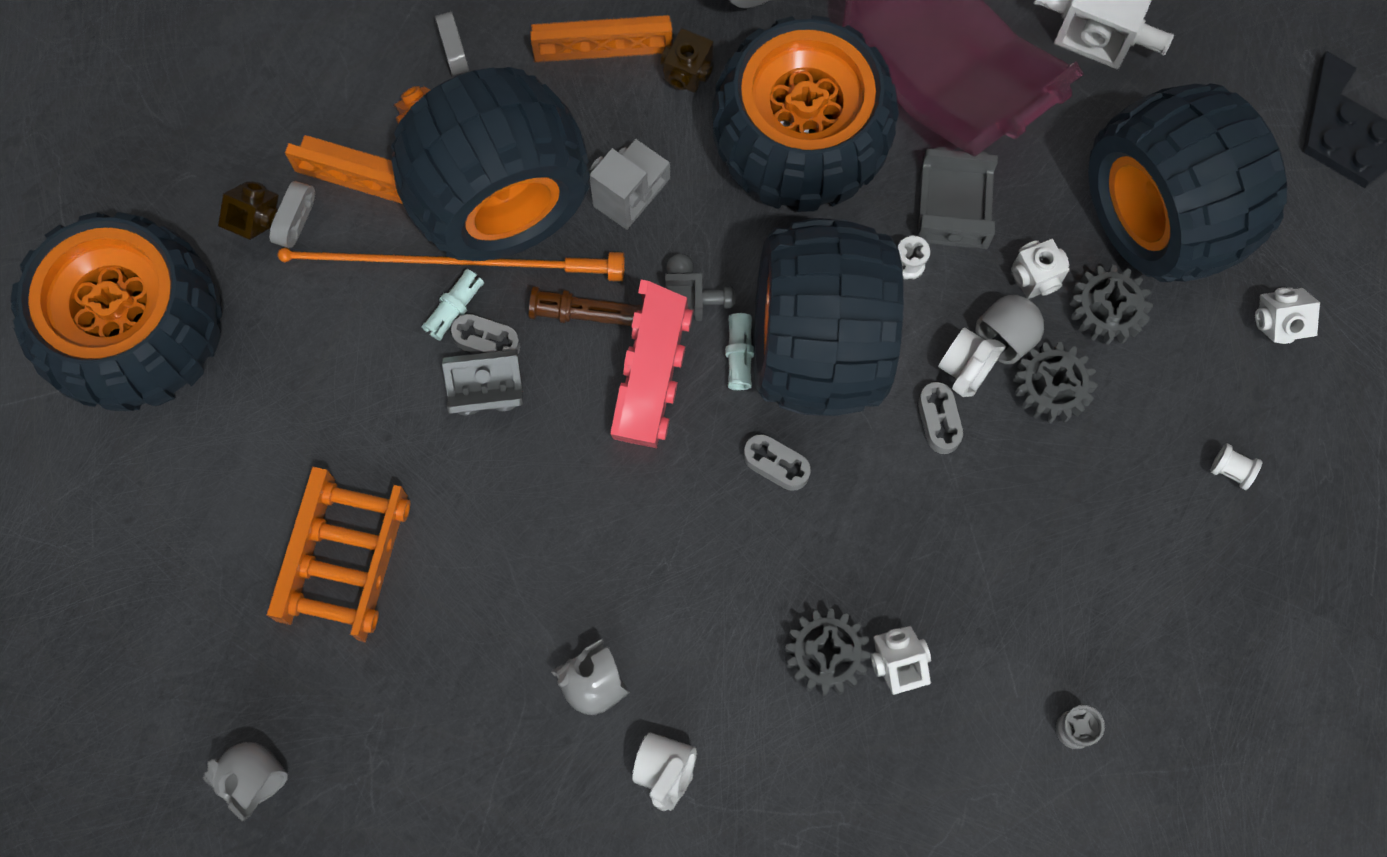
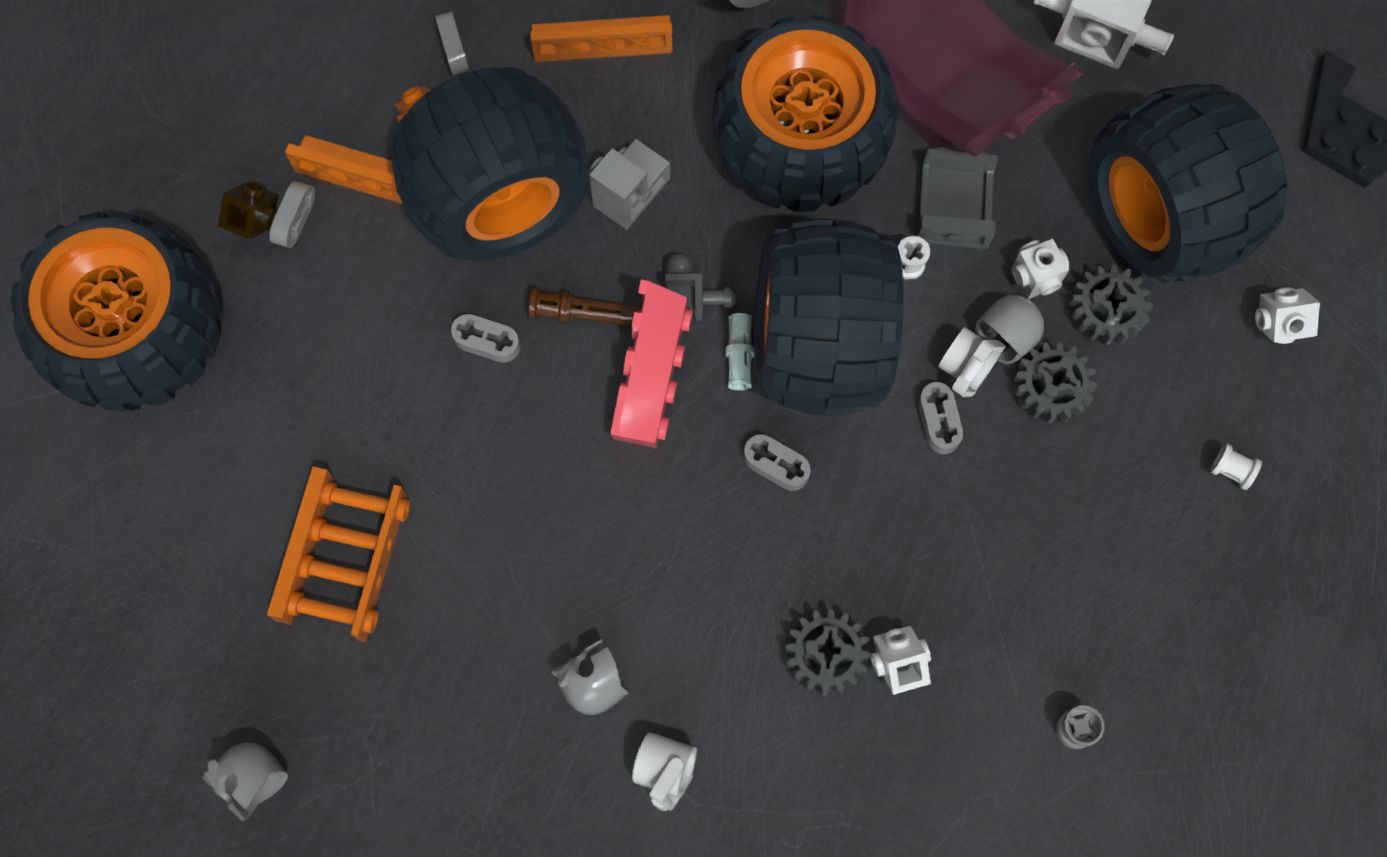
(453, 304): light aqua pin -> none
(483, 382): dark grey bracket -> none
(612, 266): orange piece -> none
(688, 61): dark brown brick -> none

